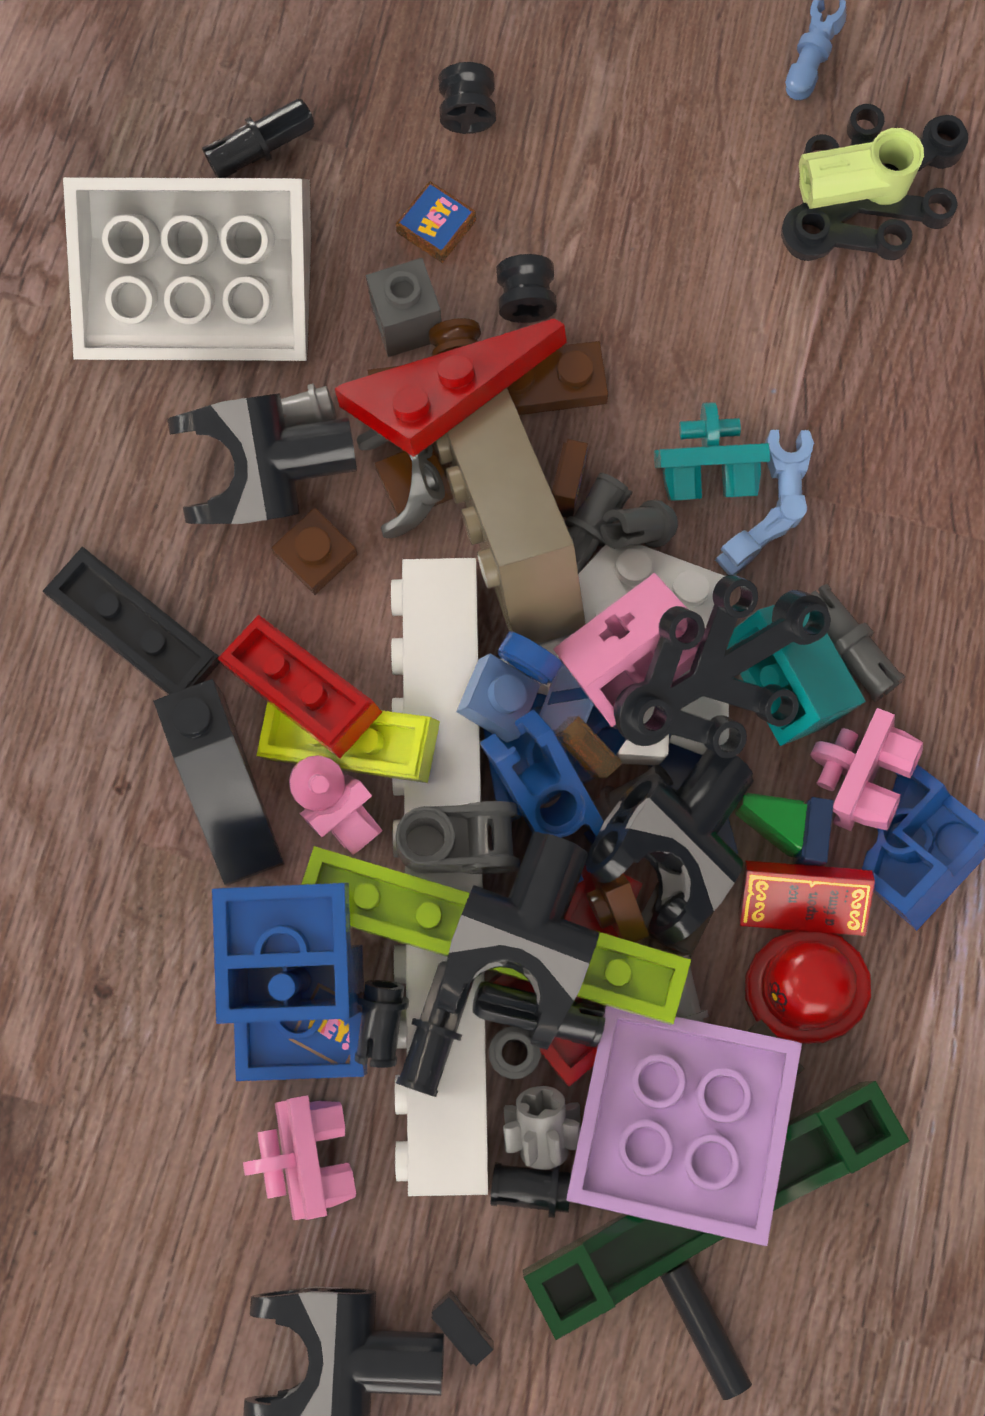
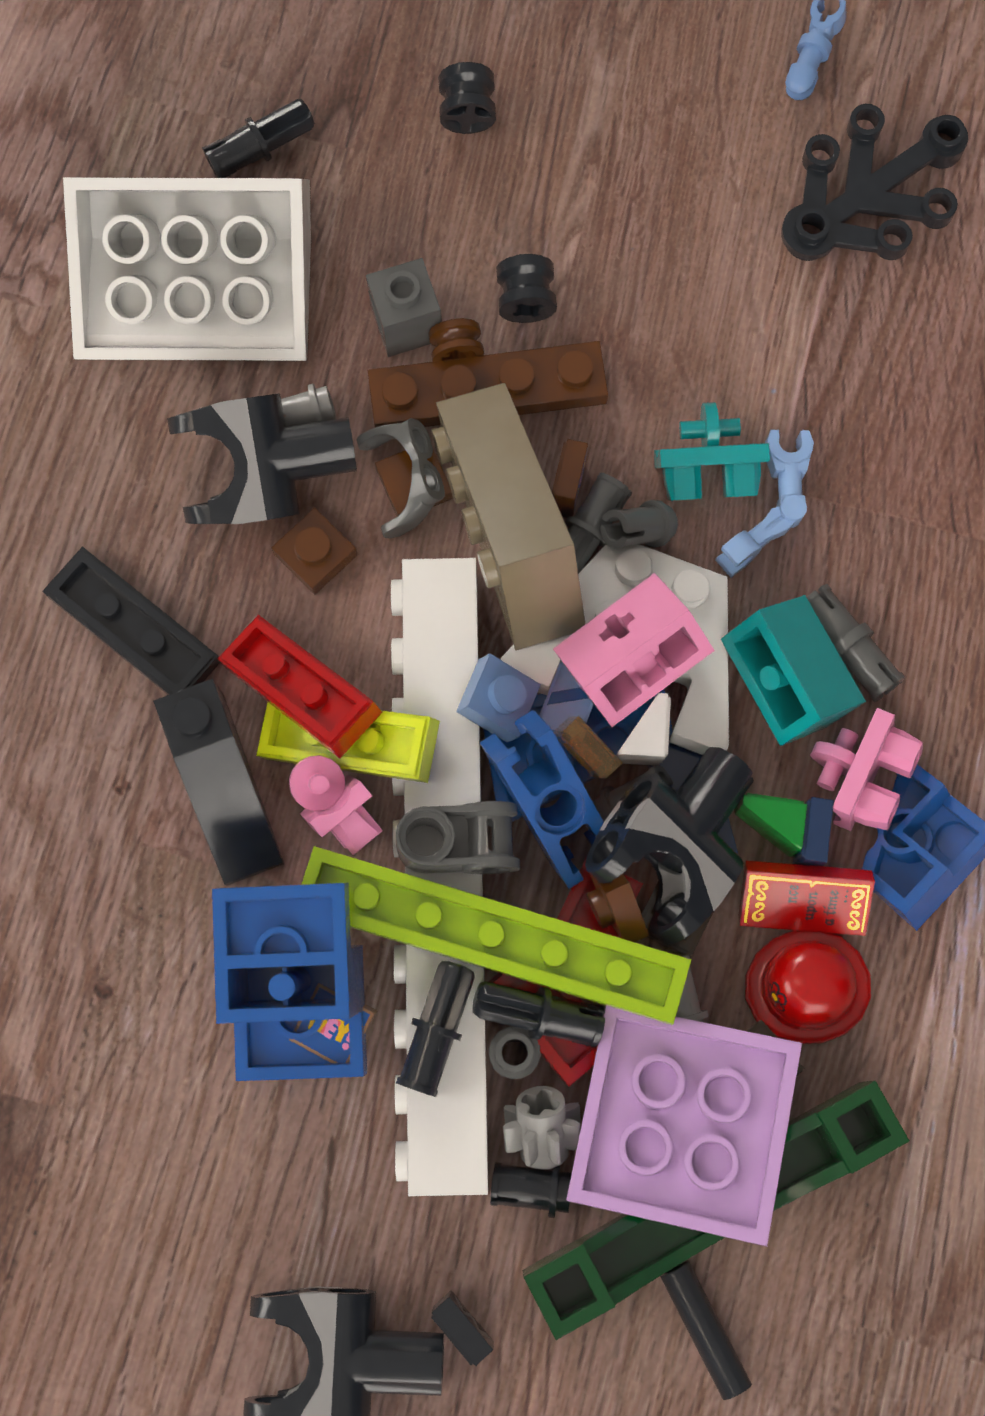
(309, 1186): bright pink hips -> none
(380, 1022): black pin -> none
(434, 394): red wing -> none
(436, 221): tile -> none
(527, 934): black connector -> none
(529, 658): blue tile -> none
(716, 667): black plant -> none
(858, 170): yellowish green piece -> none

